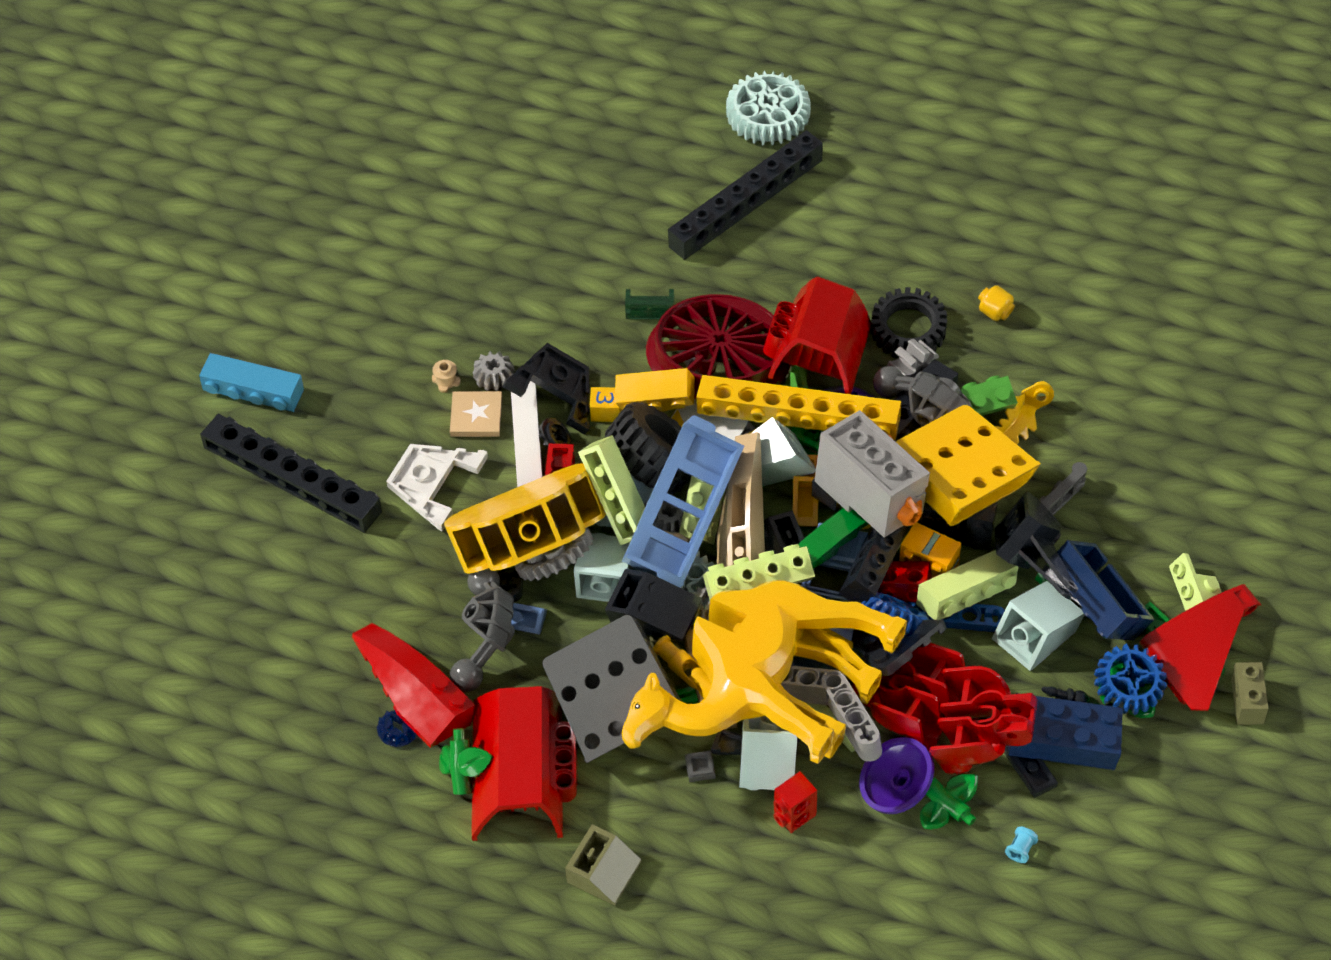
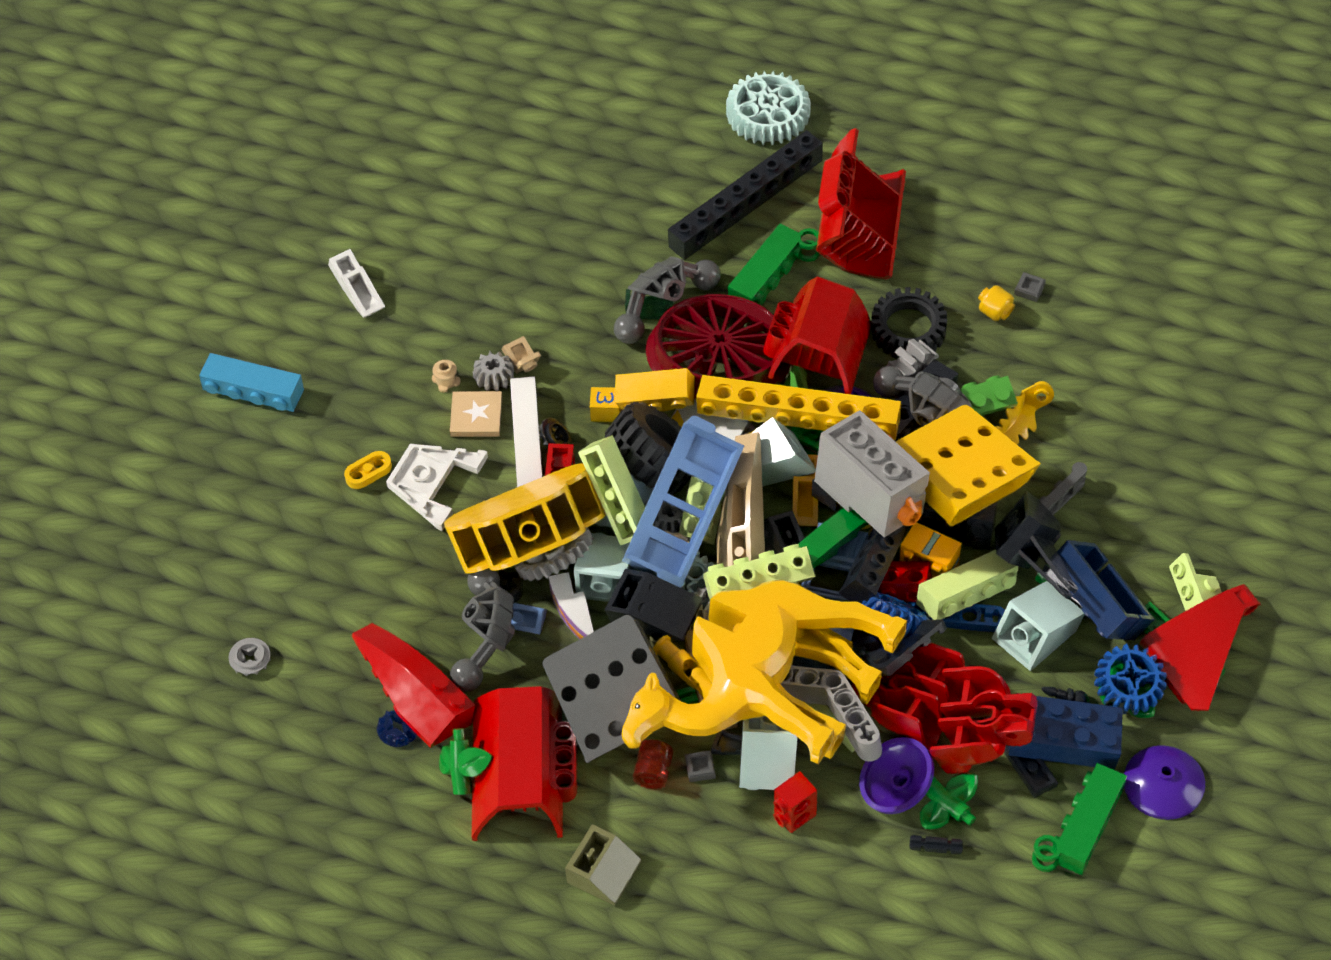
(249, 647): none -> light grey gear
(280, 472): black brick -> none
(355, 283): none -> white slope
(366, 469): none -> yellow plate
(521, 355): none -> tan bracket
(560, 376): black wing -> none
(570, 605): none -> white slope
(652, 764): none -> clear red wheel
(663, 281): none -> dark grey piece
(771, 263): none -> green hinge
(859, 213): none -> red panel
(936, 844): none -> black axle
(1021, 844): medium azure bush -> none
(1030, 287): none -> dark grey tile
(1085, 824): none -> green hinge
(1161, 794): none -> dark purple dish
(1249, 693): olive brick -> none

